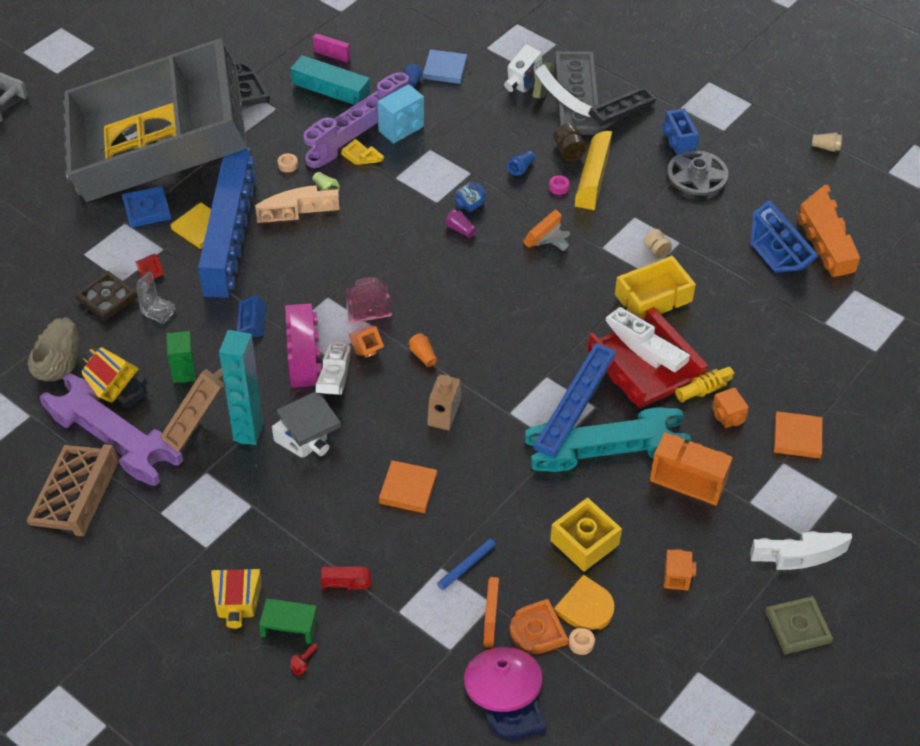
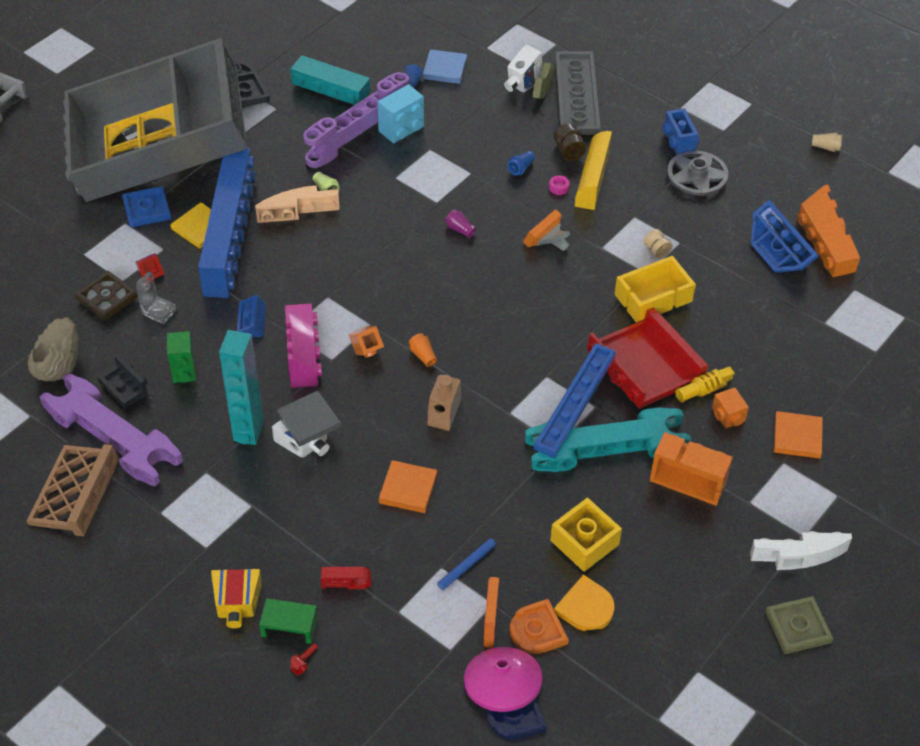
(107, 373): yellow torso -> none
(193, 409): medium nougat fence -> none
(287, 162): light nougat tile -> none
(331, 47): dark pink plate -> none
(334, 369): white slope -> none
(360, 154): yellow slope -> none
(368, 300): clear pink slope -> none
(470, 197): head -> none
(560, 93): white sticker -> none
(581, 641): light nougat tile -> none
(622, 106): black plate -> none
(641, 340): white slope -> none
(678, 569): orange brick -> none

